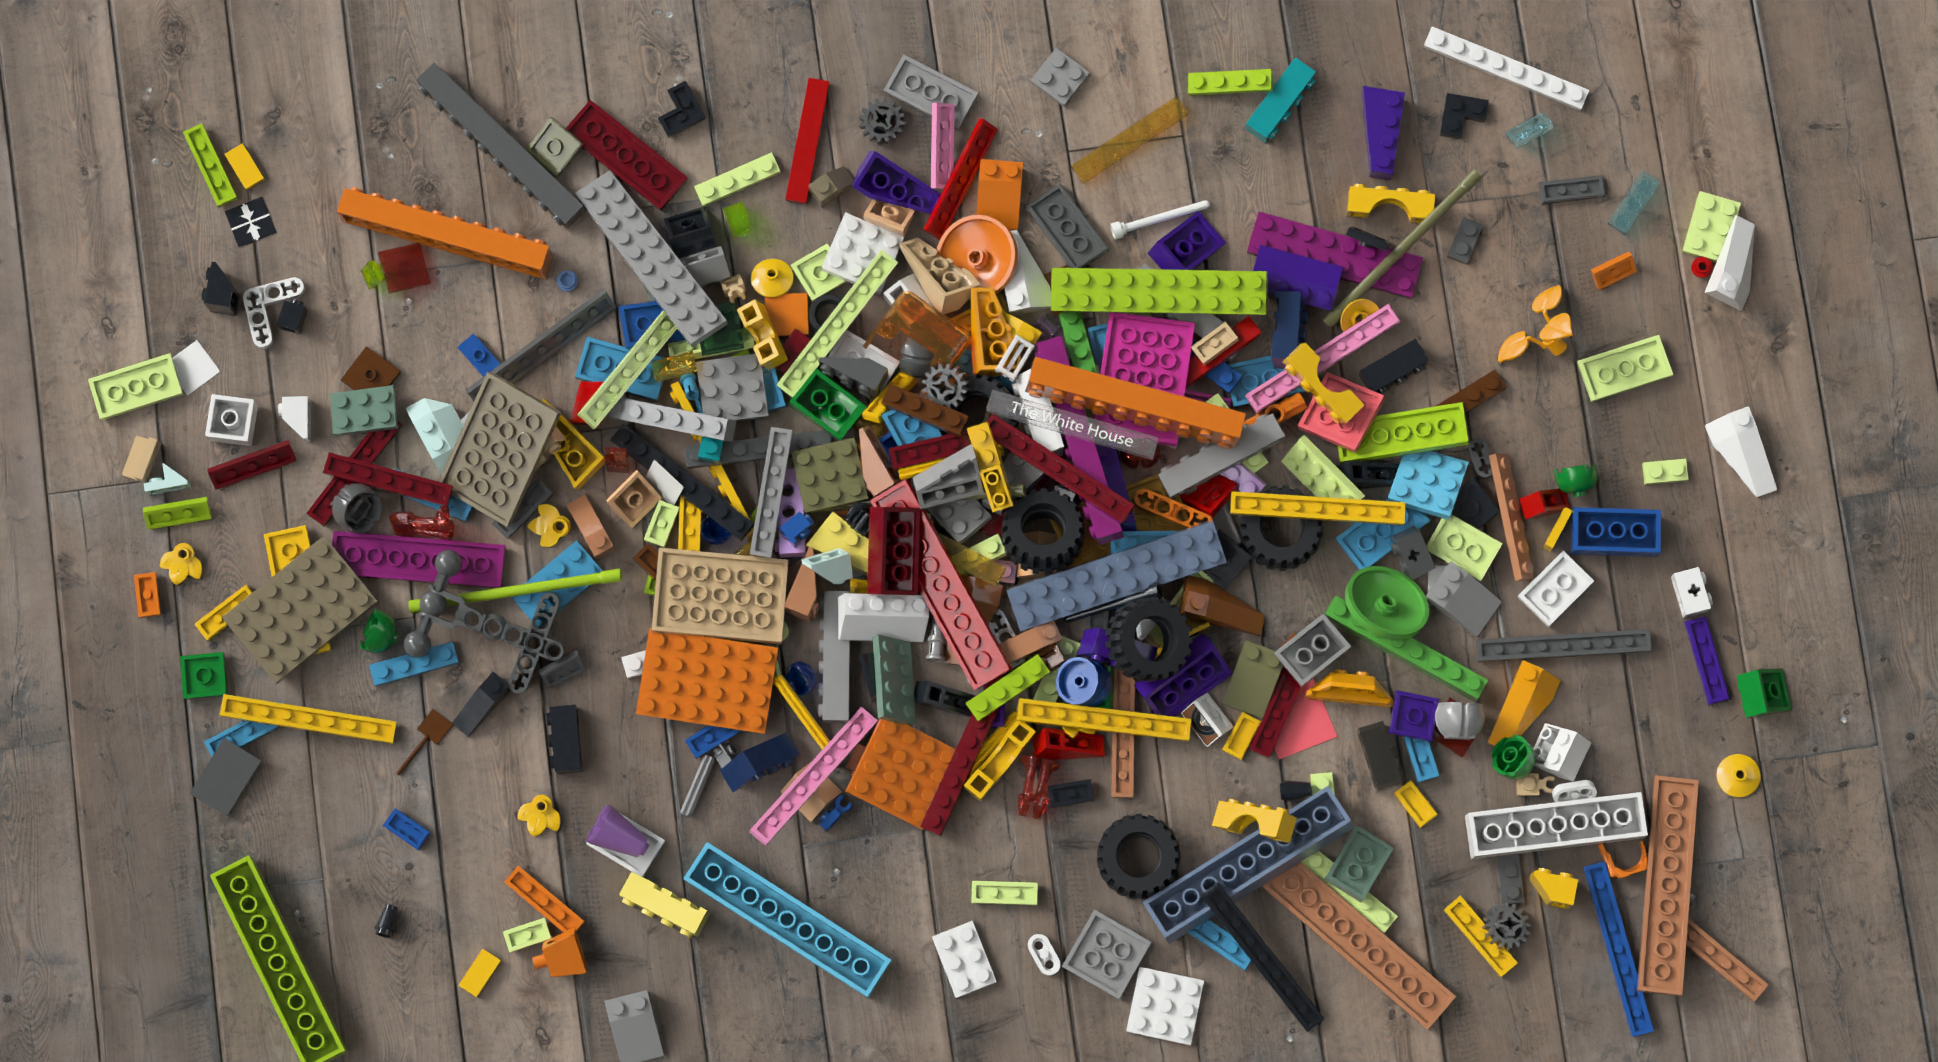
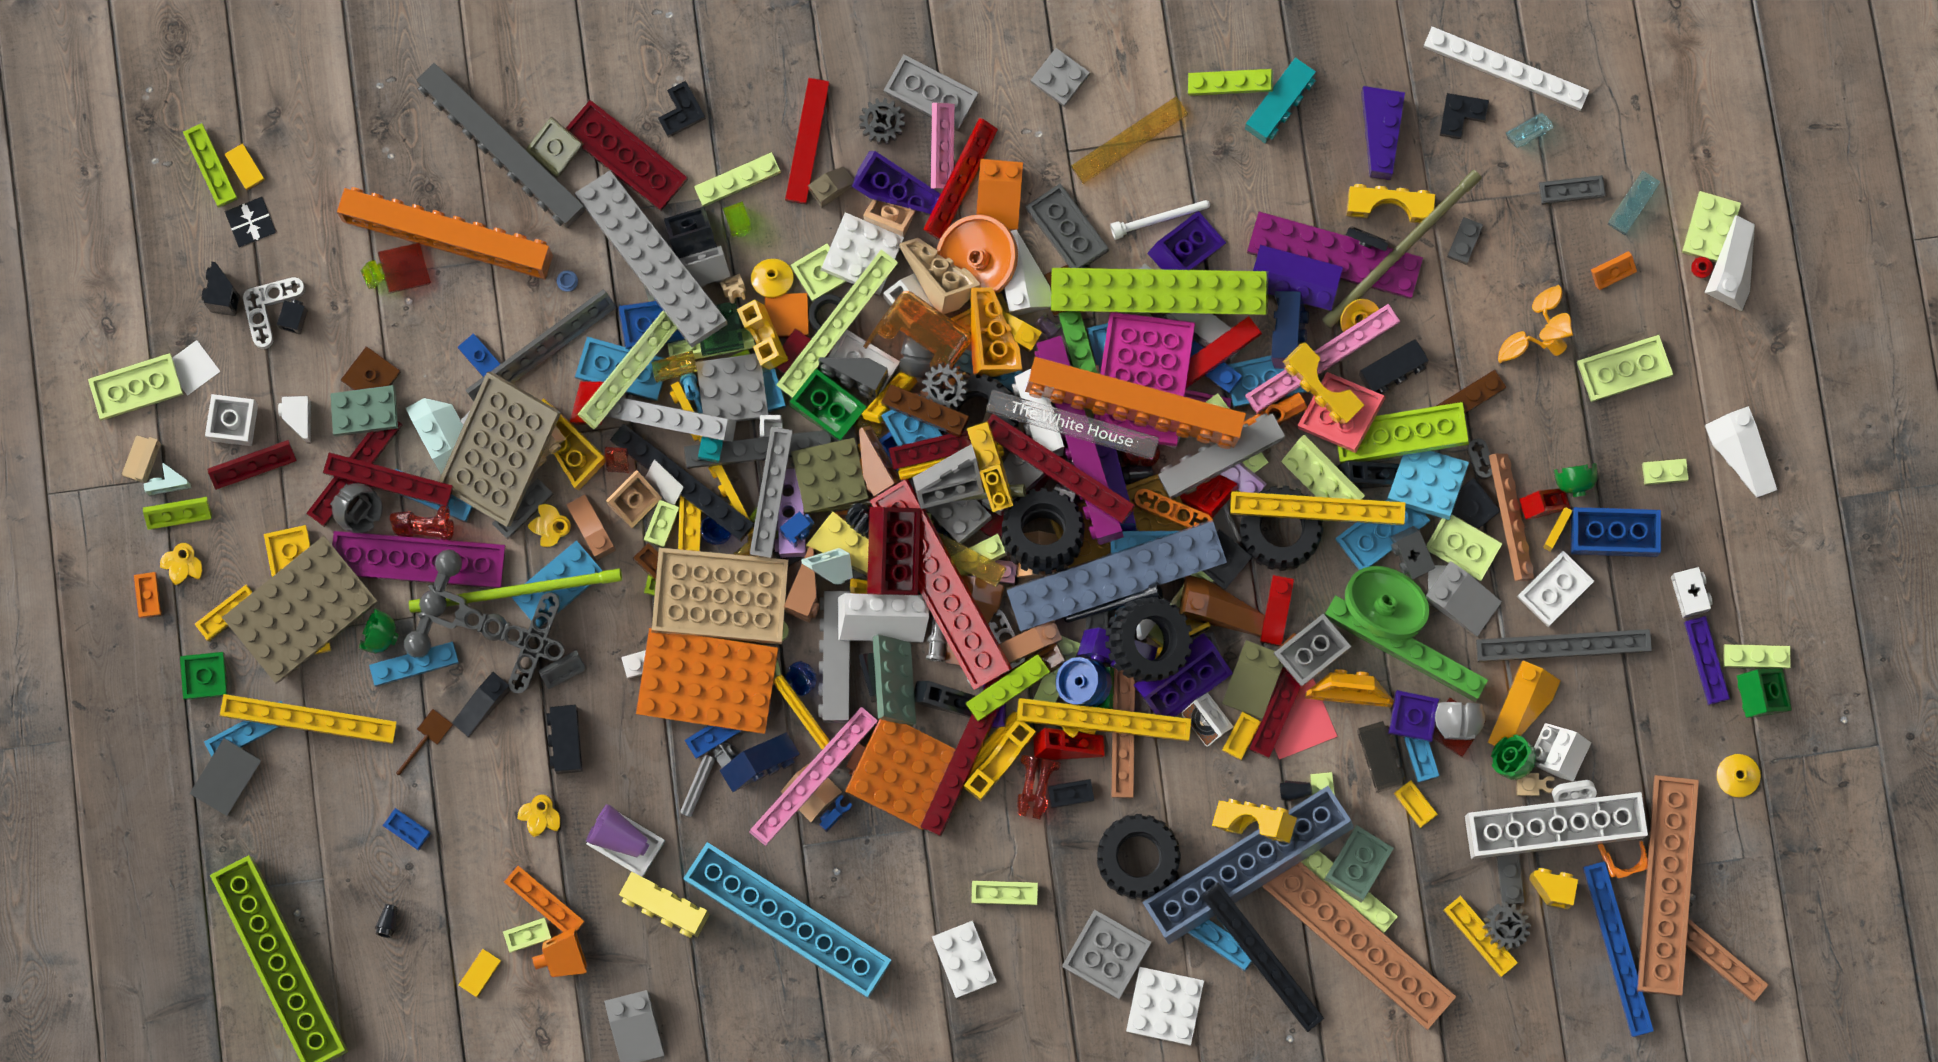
(769, 421): none -> white panel
(1006, 372): white tile -> none
(1043, 955): white plate -> none
(1135, 473): none -> black cone
(1214, 343): tan plate -> none
(1277, 610): none -> red slope
(1756, 656): none -> yellowish green plate

